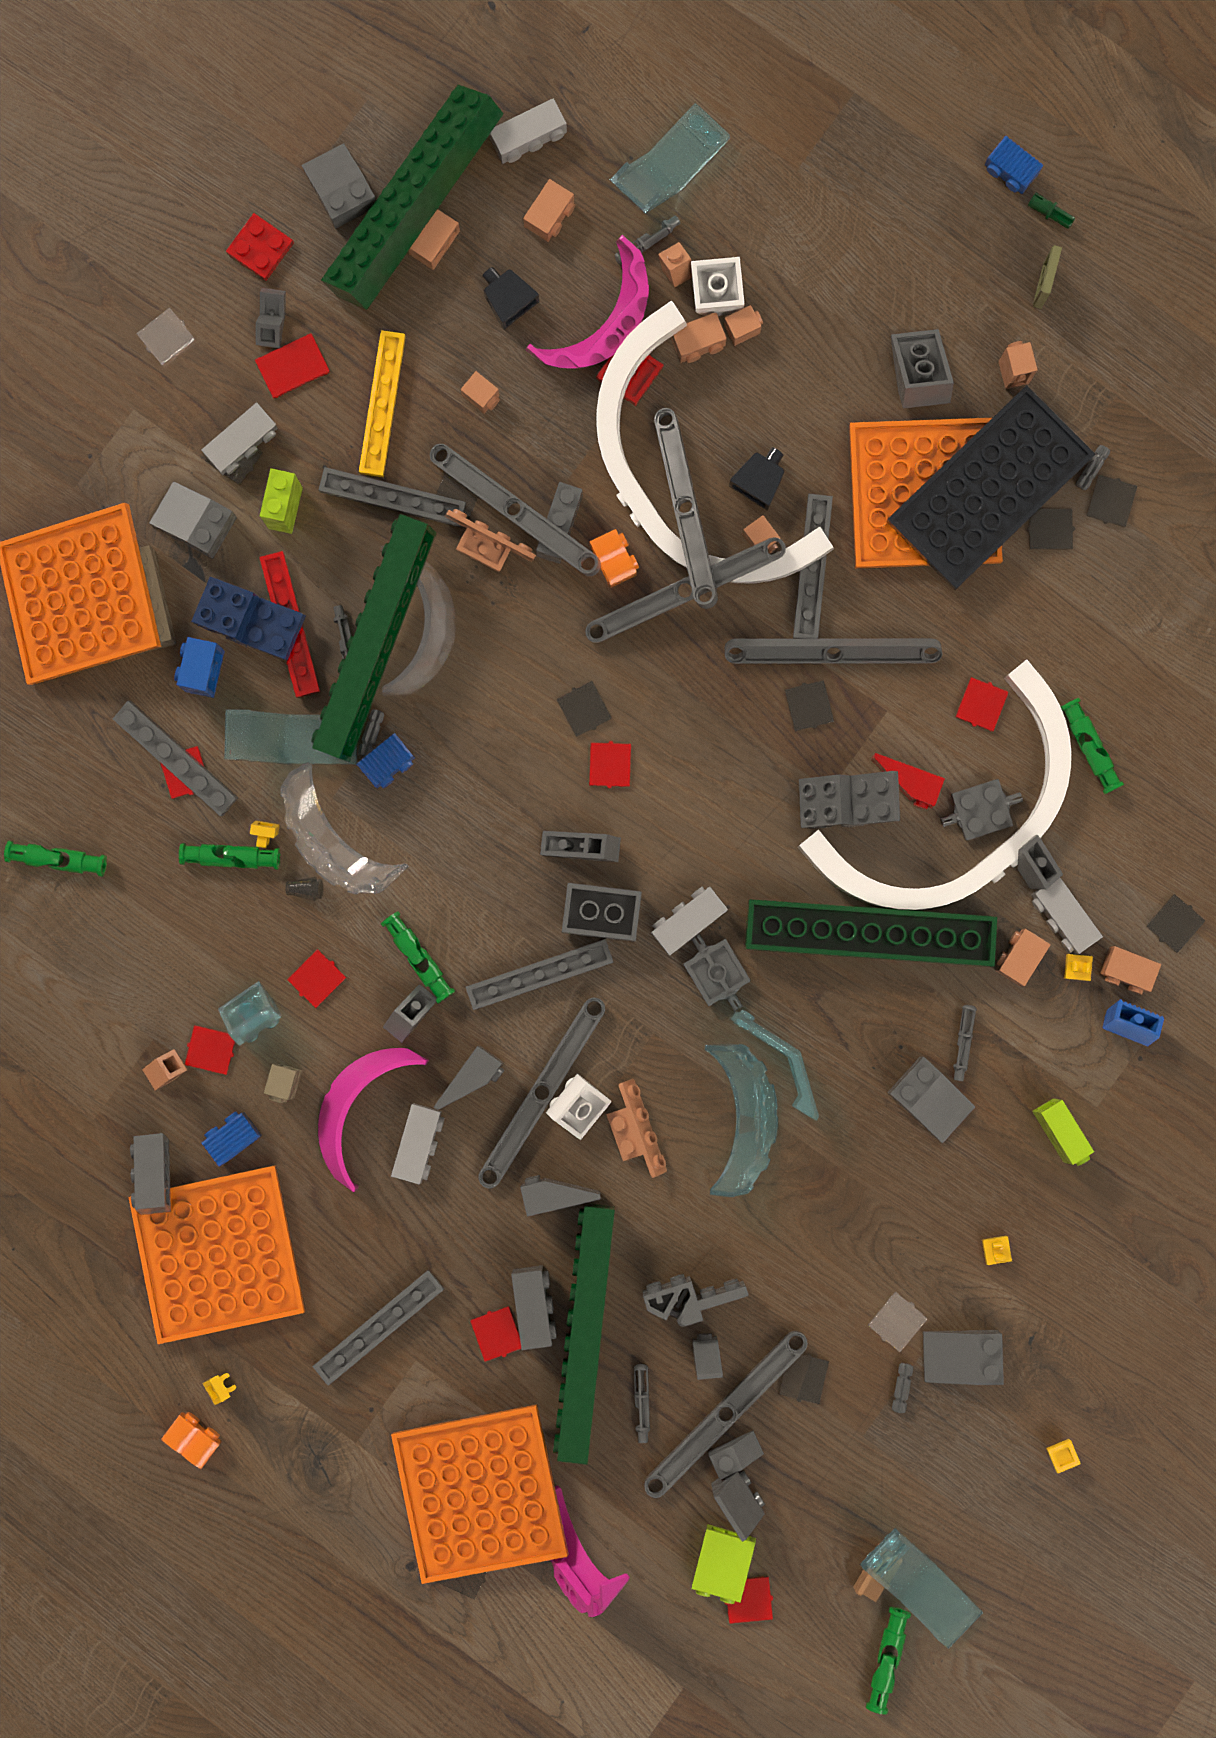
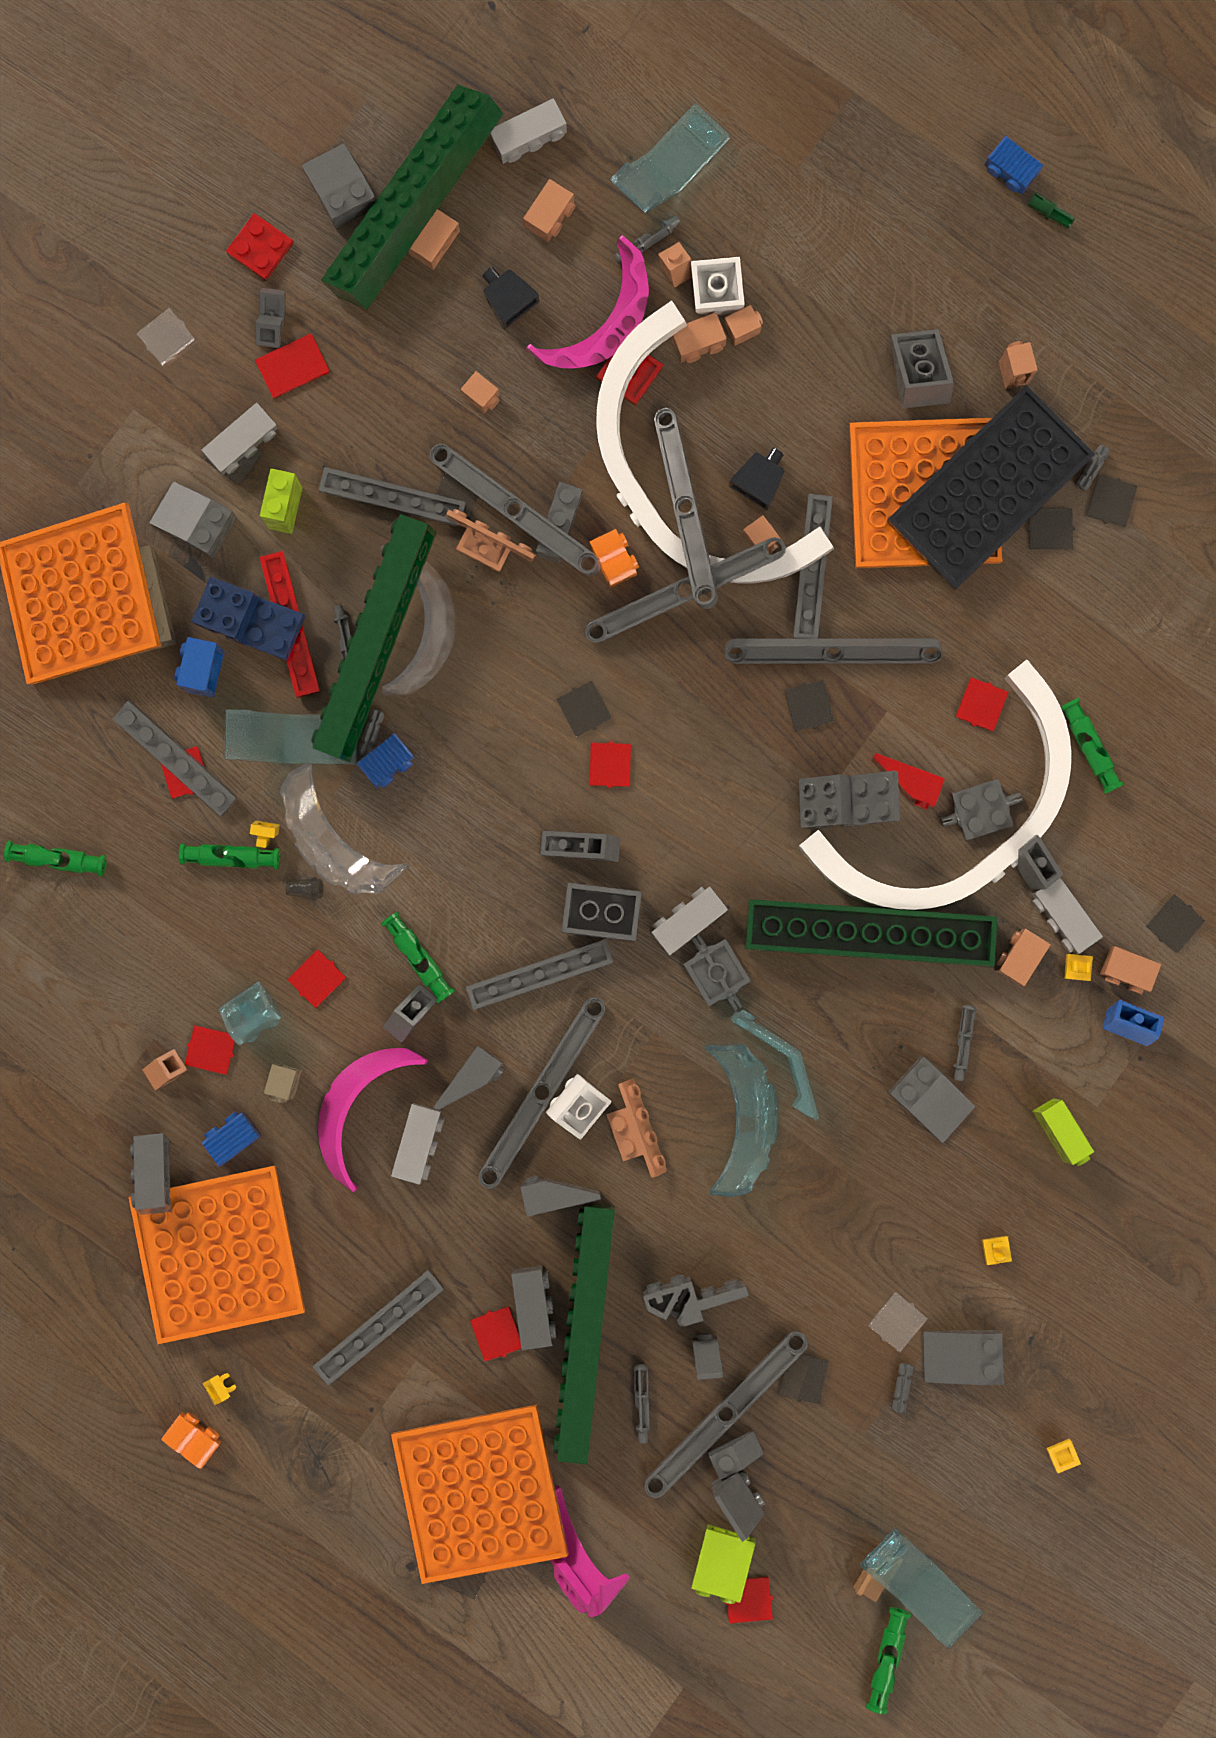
(382, 403): yellow plate -> none
(1047, 277): olive tile -> none

